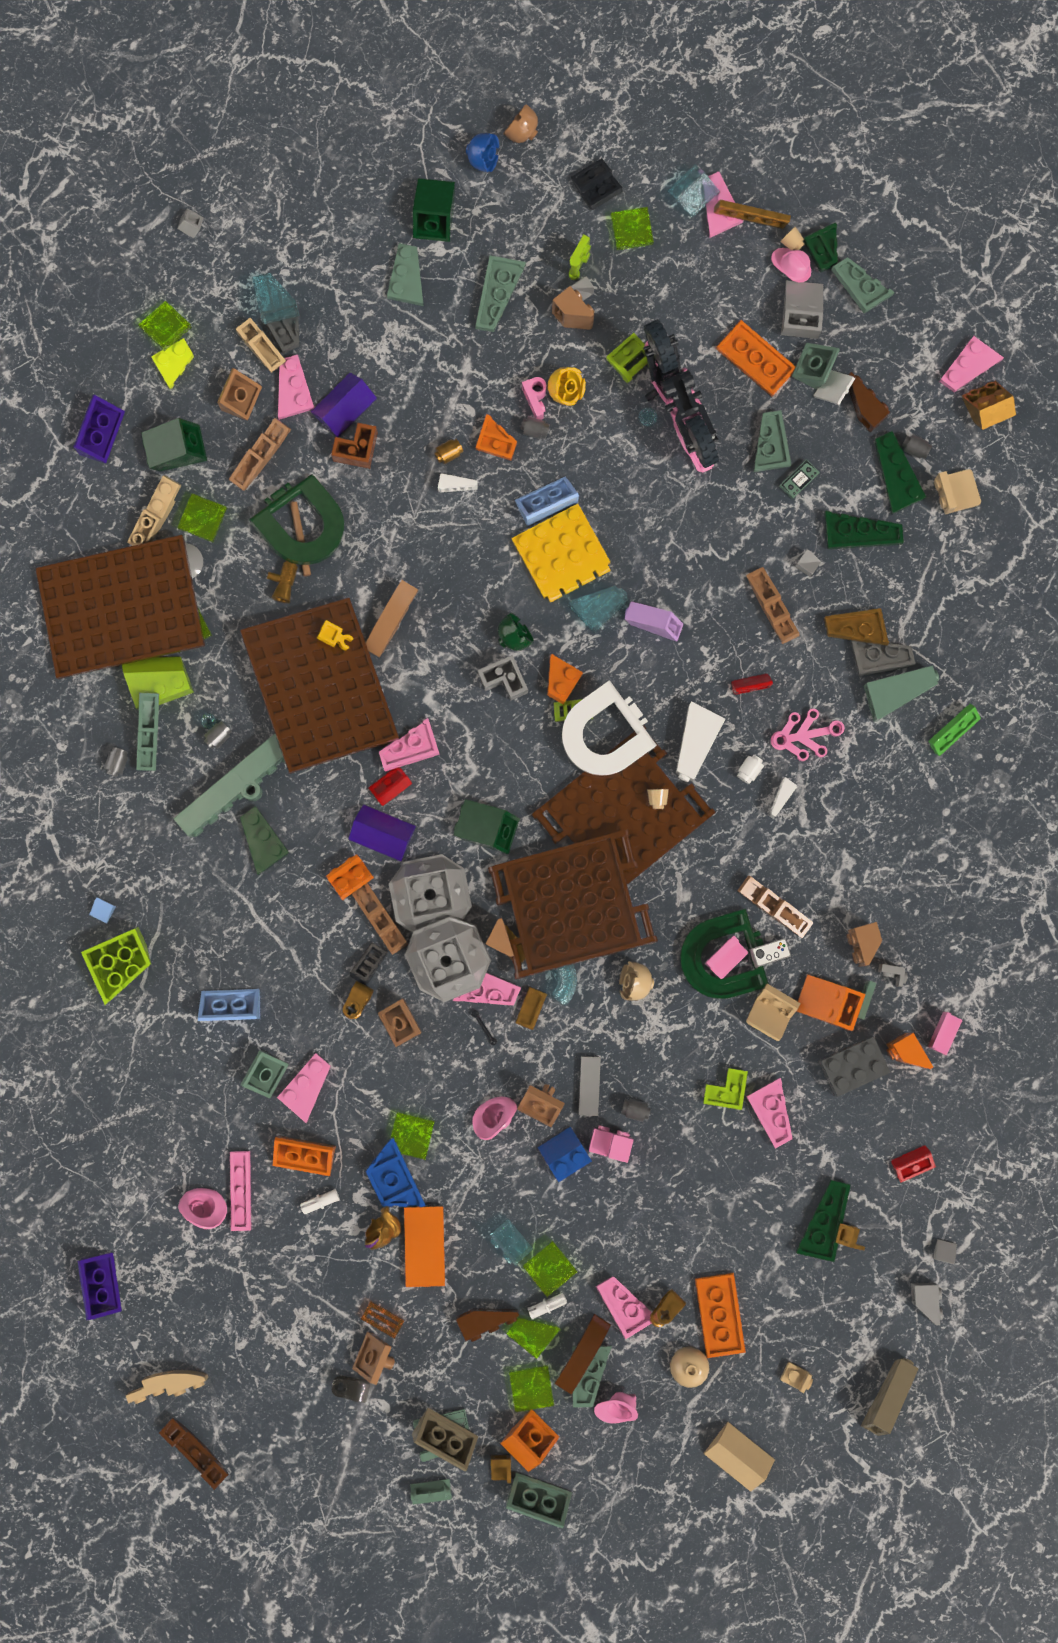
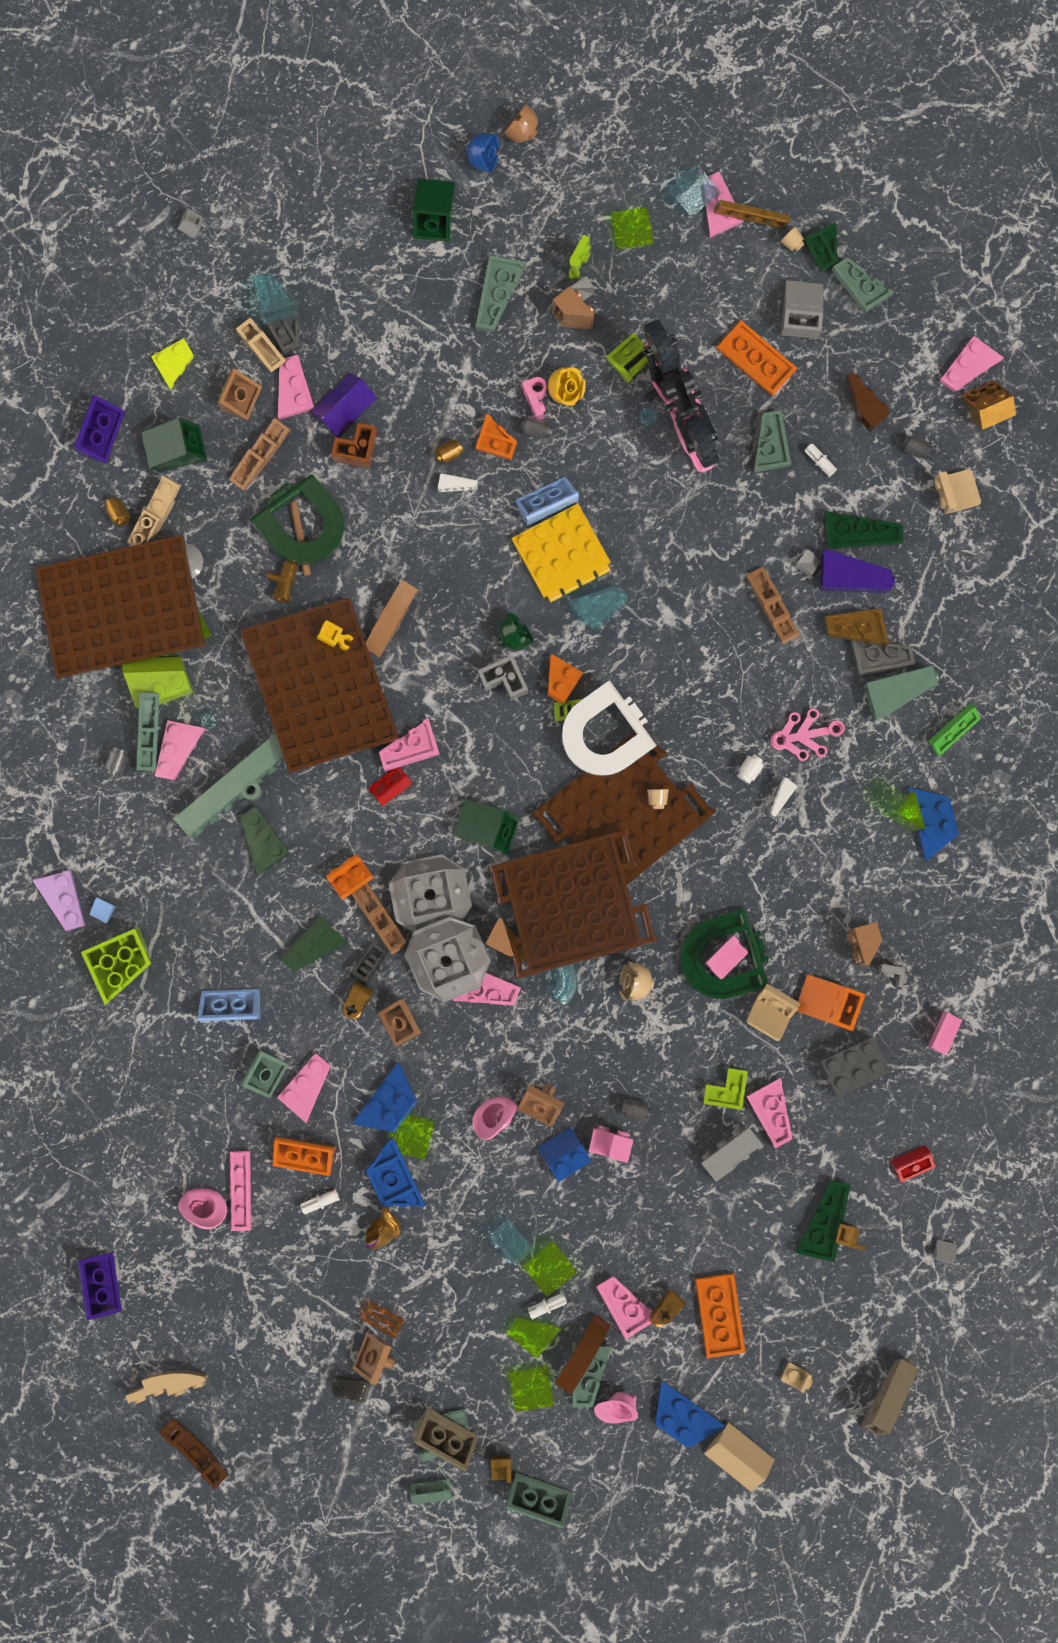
(62, 898): none -> lavender wing
(117, 511): none -> pearl gold brick
(165, 326): clear neon green plate -> none
(176, 747): none -> bright pink wing
(202, 517): clear neon green plate -> none
(217, 735): flat silver brick -> none
(312, 945): none -> dark green wing
(381, 832): dark purple slope -> none
(389, 1103): none -> blue wing
(405, 278): sand green wing -> none
(424, 1246): orange tile -> none
(481, 1320): reddish brown slope -> none
(493, 1041): black hinge -> none
(530, 1440): orange slope -> none
(531, 1008): pearl gold tile -> none
(589, 1086): light grey tile -> none
(596, 184): black slope -> none
(654, 620): lavender slope -> none
(683, 1417): none -> blue wing
(689, 1367): tan cylinder -> none
(698, 736): white slope -> none
(730, 1152): none -> light grey wedge
(751, 684): red slope -> none
(770, 952): tile -> none
(775, 906): medium nougat slope -> none
(792, 263): bright pink piece -> none
(799, 479): tile -> none
(815, 364): sand green slope -> none
(820, 460): none -> white axle
(834, 387): white piece -> none
(853, 575): none -> dark purple slope
(868, 990): sand green tile -> none
(899, 478): dark green wing -> none
(908, 1051): orange slope -> none
(909, 813): none -> clear neon green slope
(926, 1299): light grey slope -> none
(938, 822): none -> blue wing

